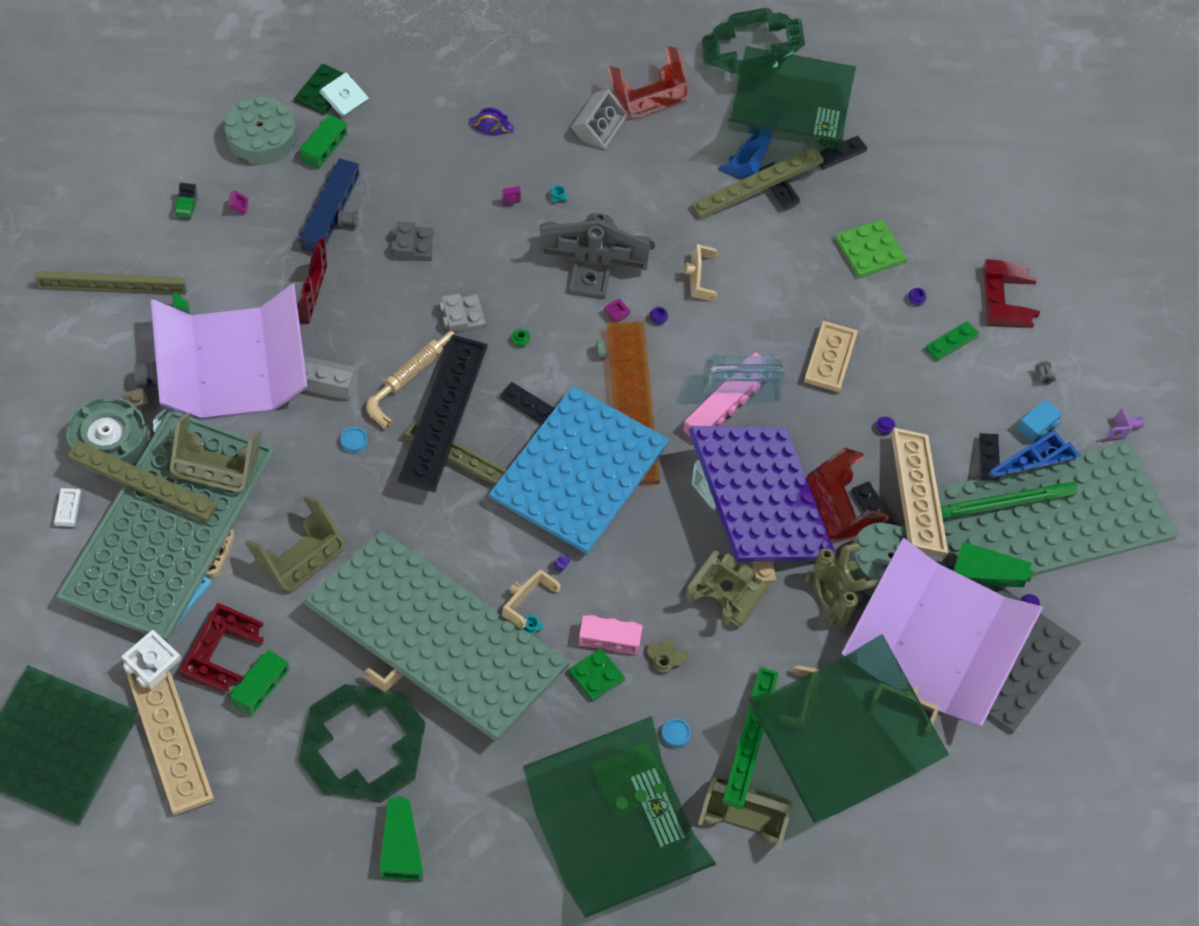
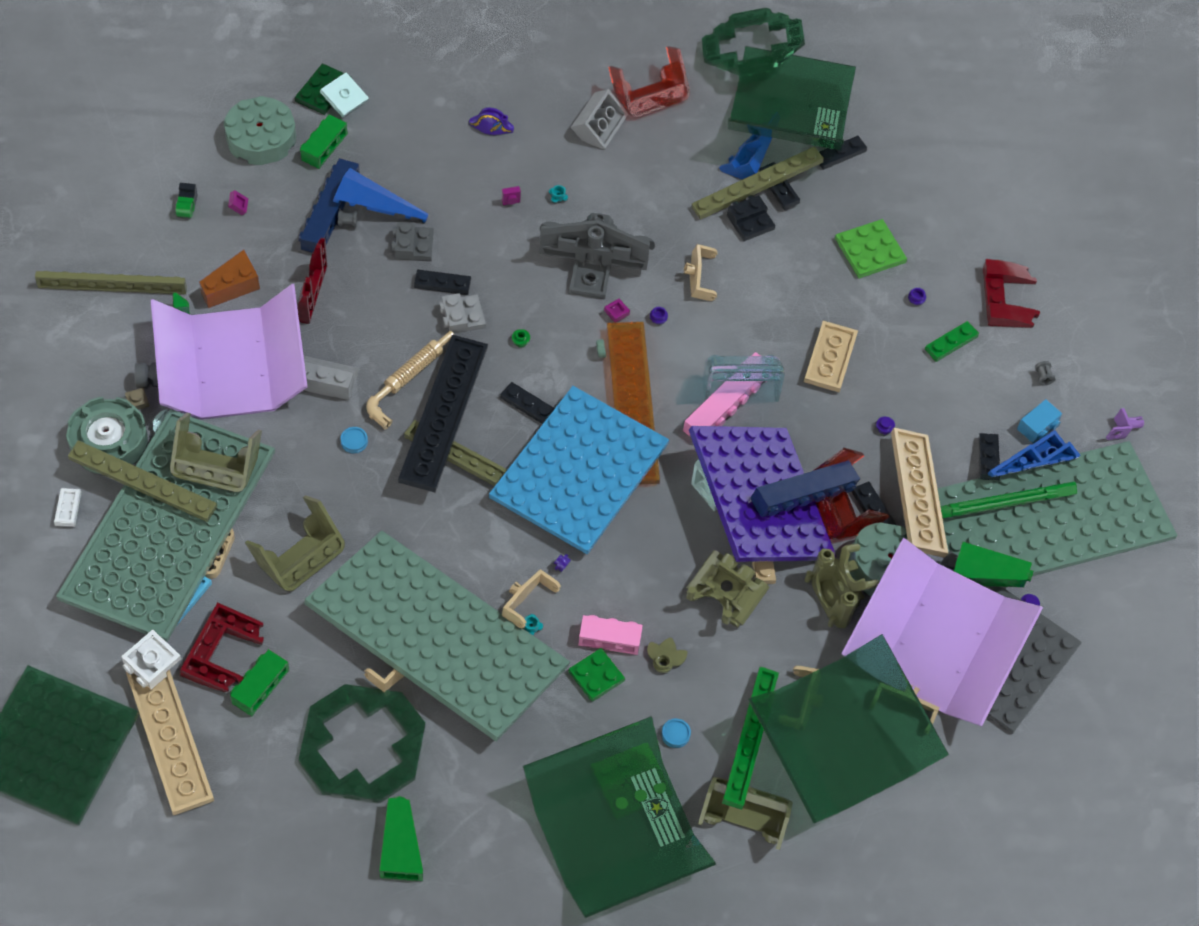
(230, 281): none -> dark orange wedge
(363, 191): none -> blue wedge
(442, 282): none -> black plate
(750, 217): none -> black plate
(805, 488): none -> dark blue brick

